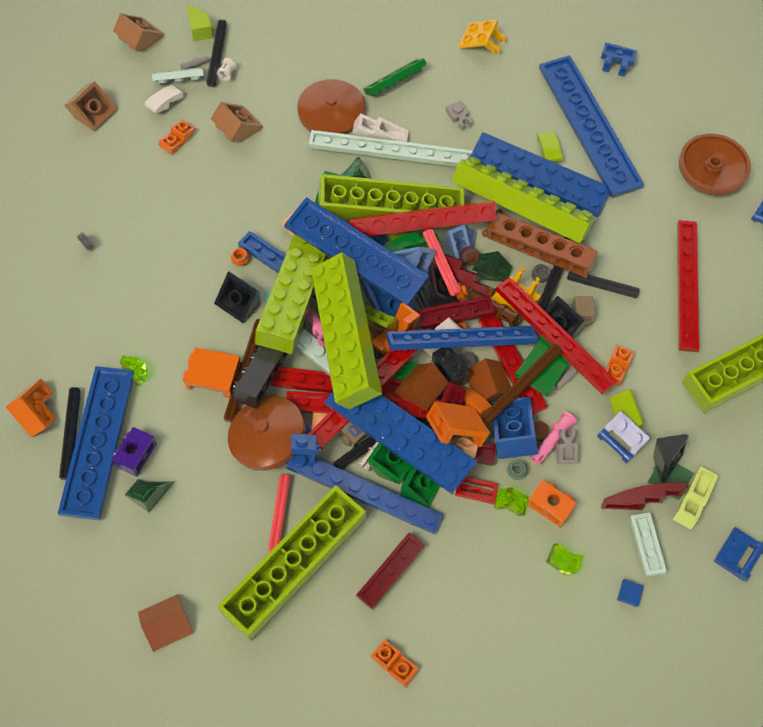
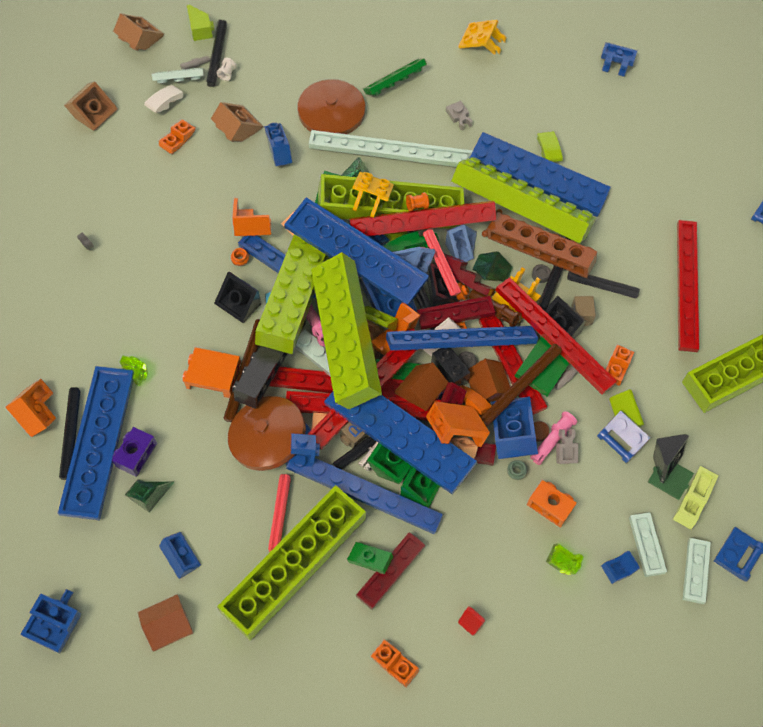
(51, 621): none -> blue plate
(179, 554): none -> blue slope
(248, 224): none -> orange panel
(278, 144): none -> blue slope
(370, 557): none -> green plate
(379, 128): white slope -> none
(379, 187): none -> yellow plate
(417, 201): none -> orange bush
(470, 255): reddish brown tile -> none
(471, 621): none -> red slope
(491, 500): red tile -> none
(511, 500): clear neon green bracket -> none
(591, 126): blue plate -> none
(620, 567): none -> blue bracket
(630, 593): blue tile -> none
(637, 497): dark red slope -> none
(696, 571): none -> light aqua plate
(714, 164): dark orange dish -> none

